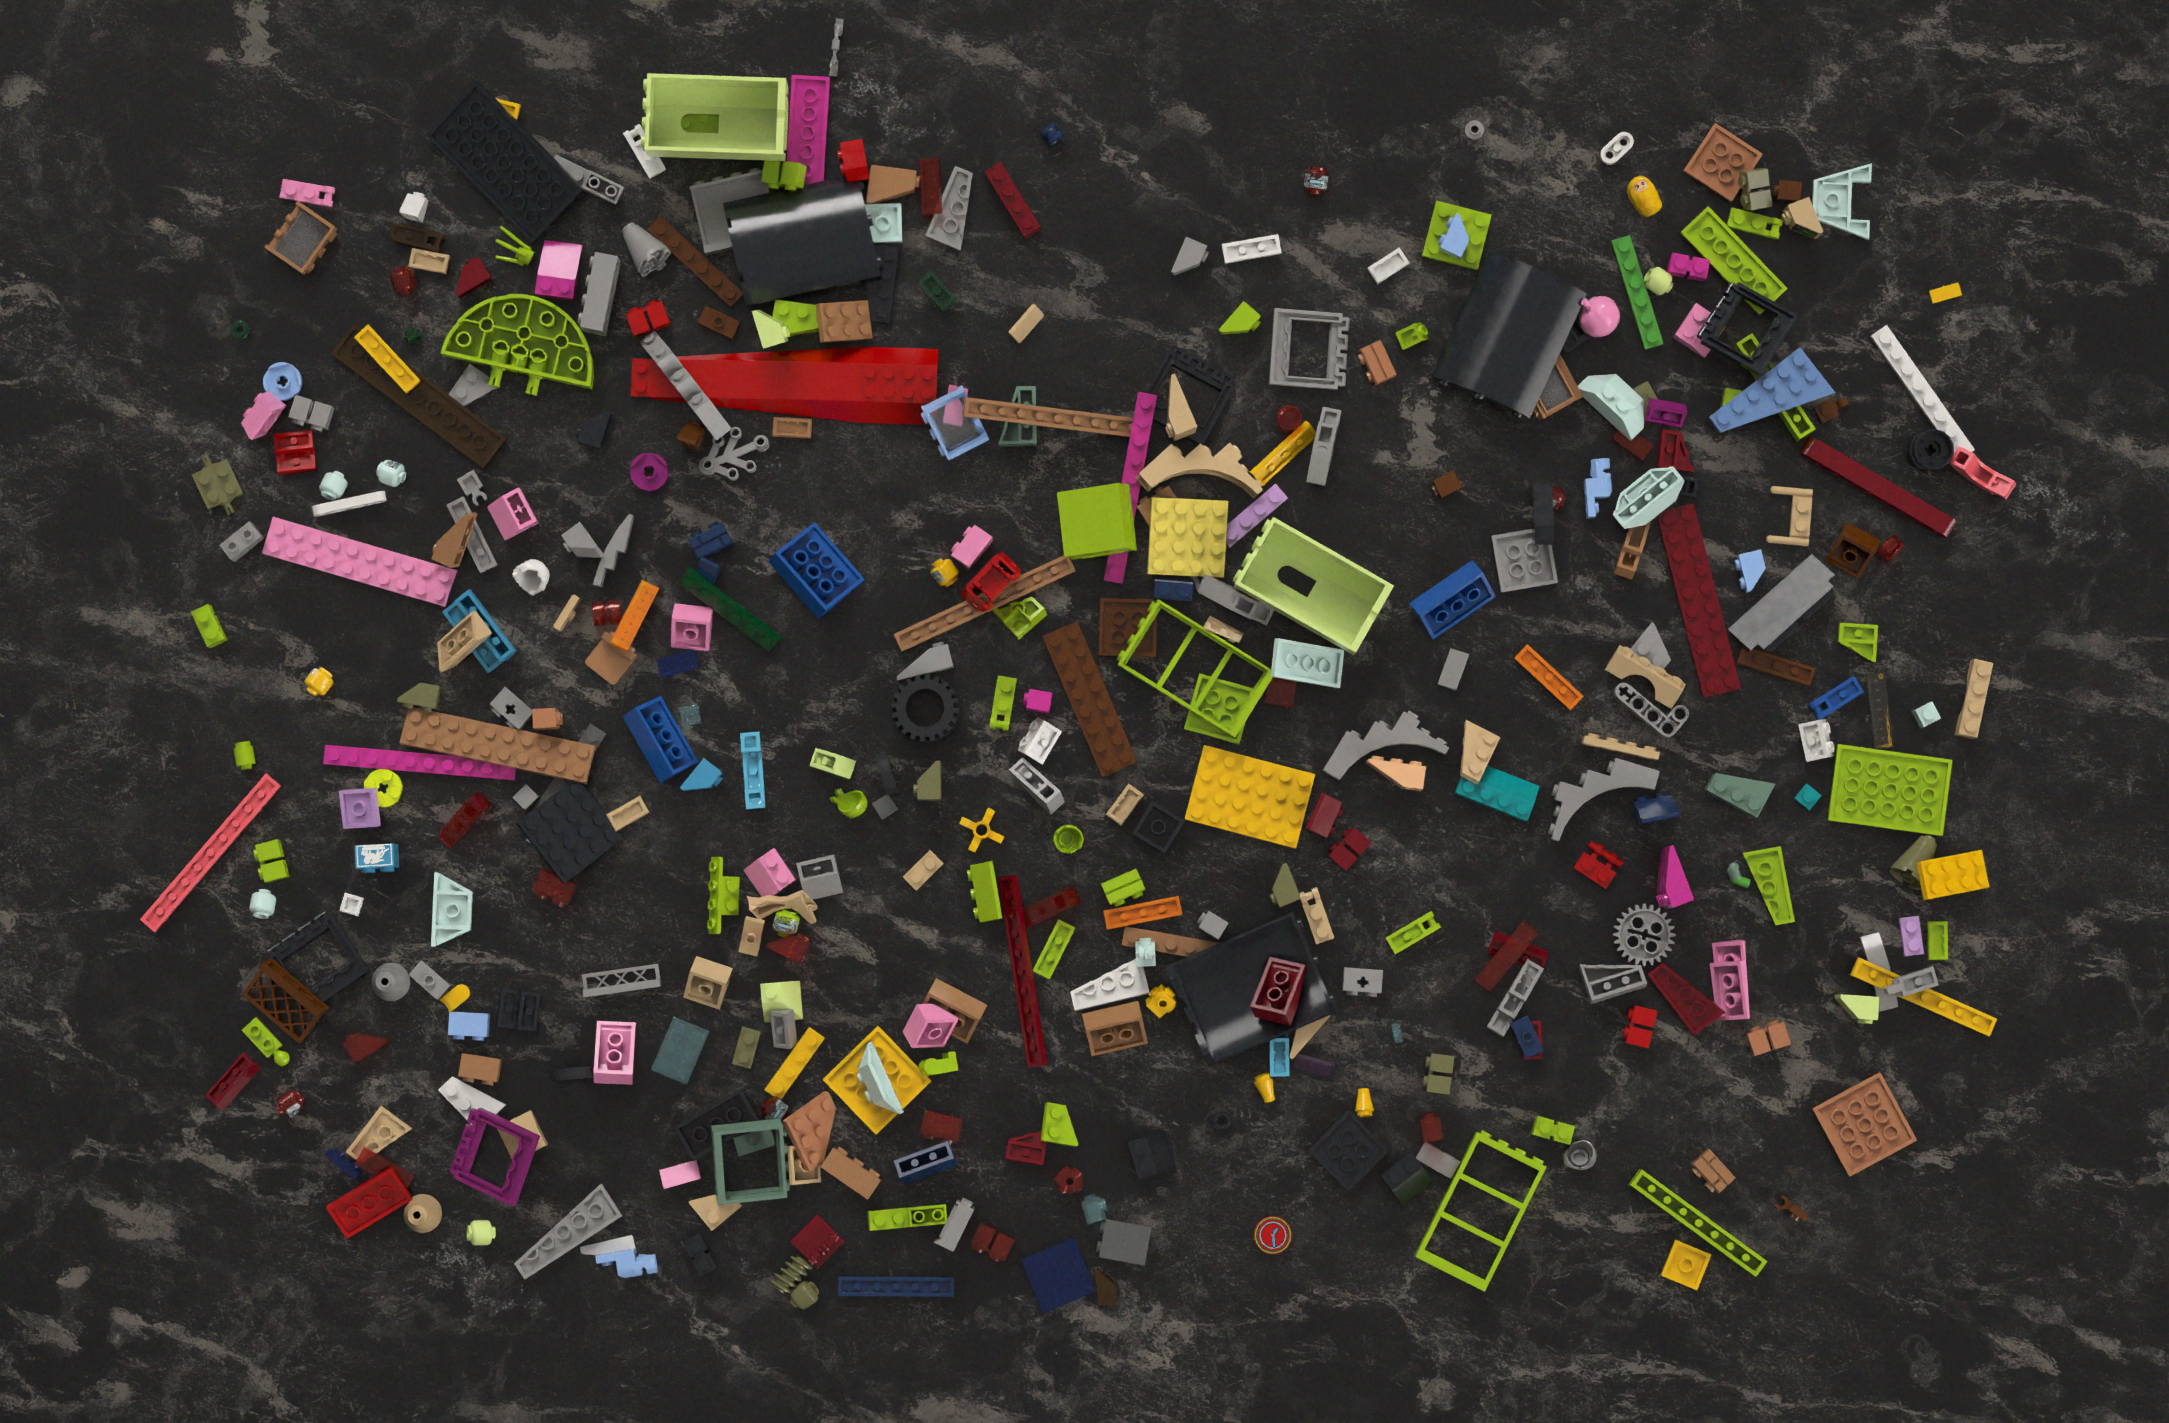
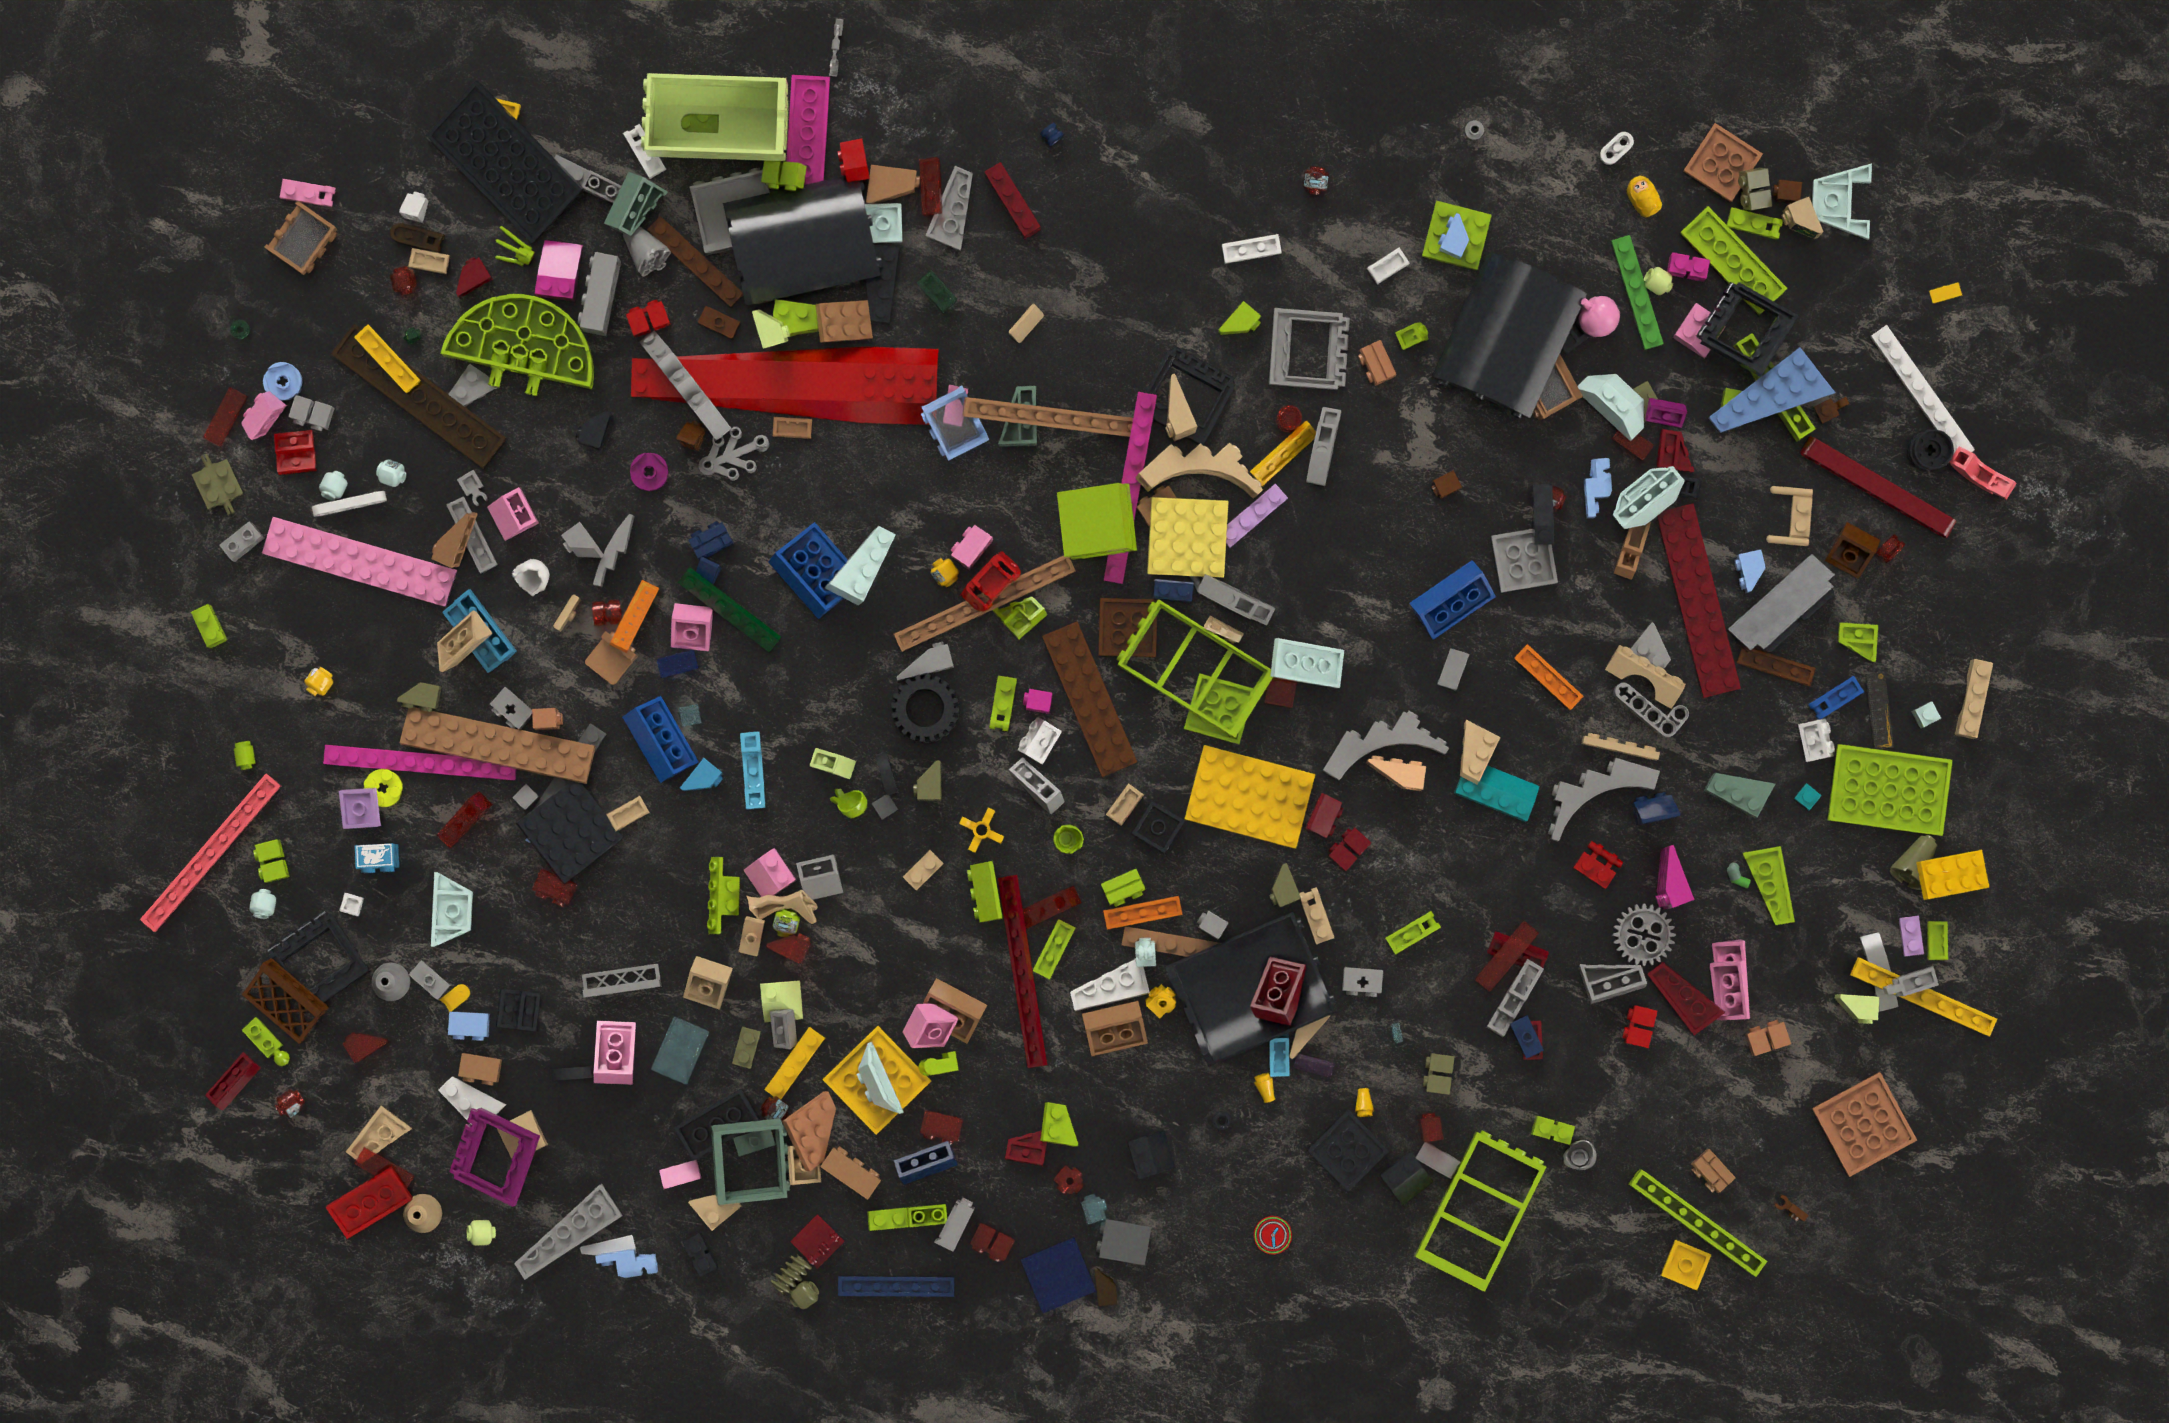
(225, 417): none -> clear red tile
(338, 1158): clear blue plate -> none
(633, 203): none -> sand green wedge
(862, 567): none -> light aqua wedge
(1190, 256): light grey slope -> none
(1340, 602): yellowish green panel -> none

